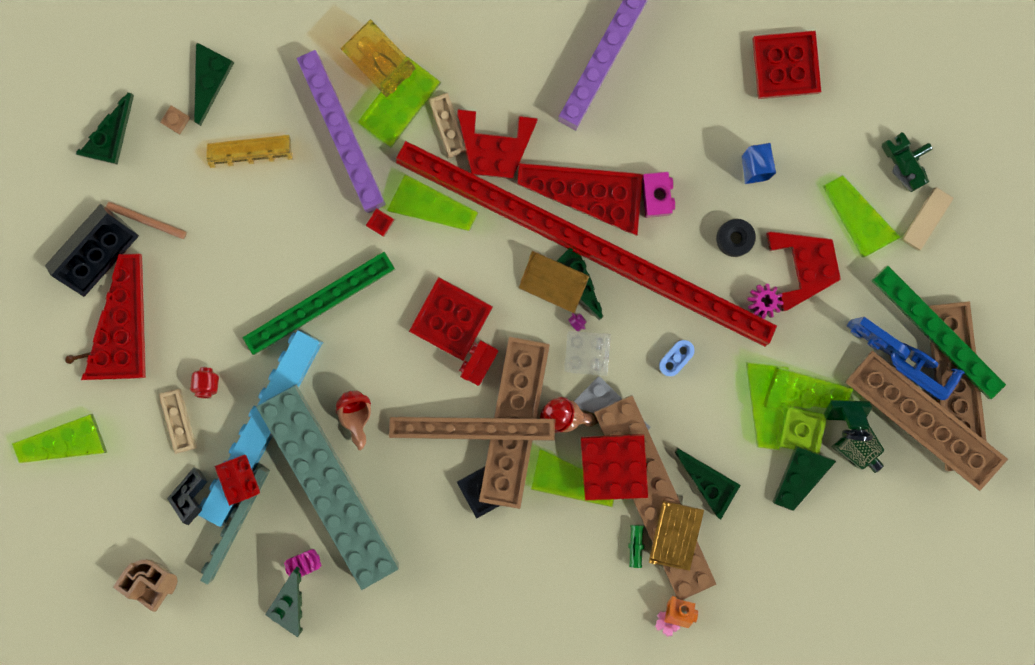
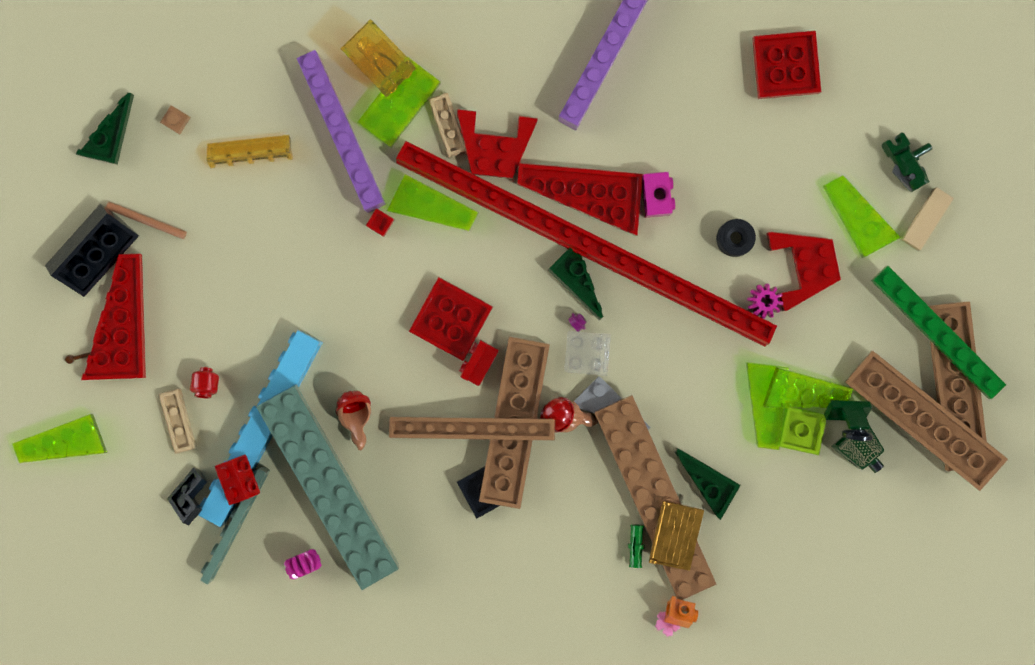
(146, 583): medium nougat brick -> none
(210, 75): dark green wing -> none
(287, 605): dark green wing -> none
(318, 303): green plate -> none
(553, 282): pearl gold piece -> none
(560, 478): clear neon green wing -> none
(614, 467): red plate -> none
(676, 358): light blue plate -> none
(758, 163): blue piece -> none
(801, 476): dark green wing -> none
(899, 352): blue plate -> none

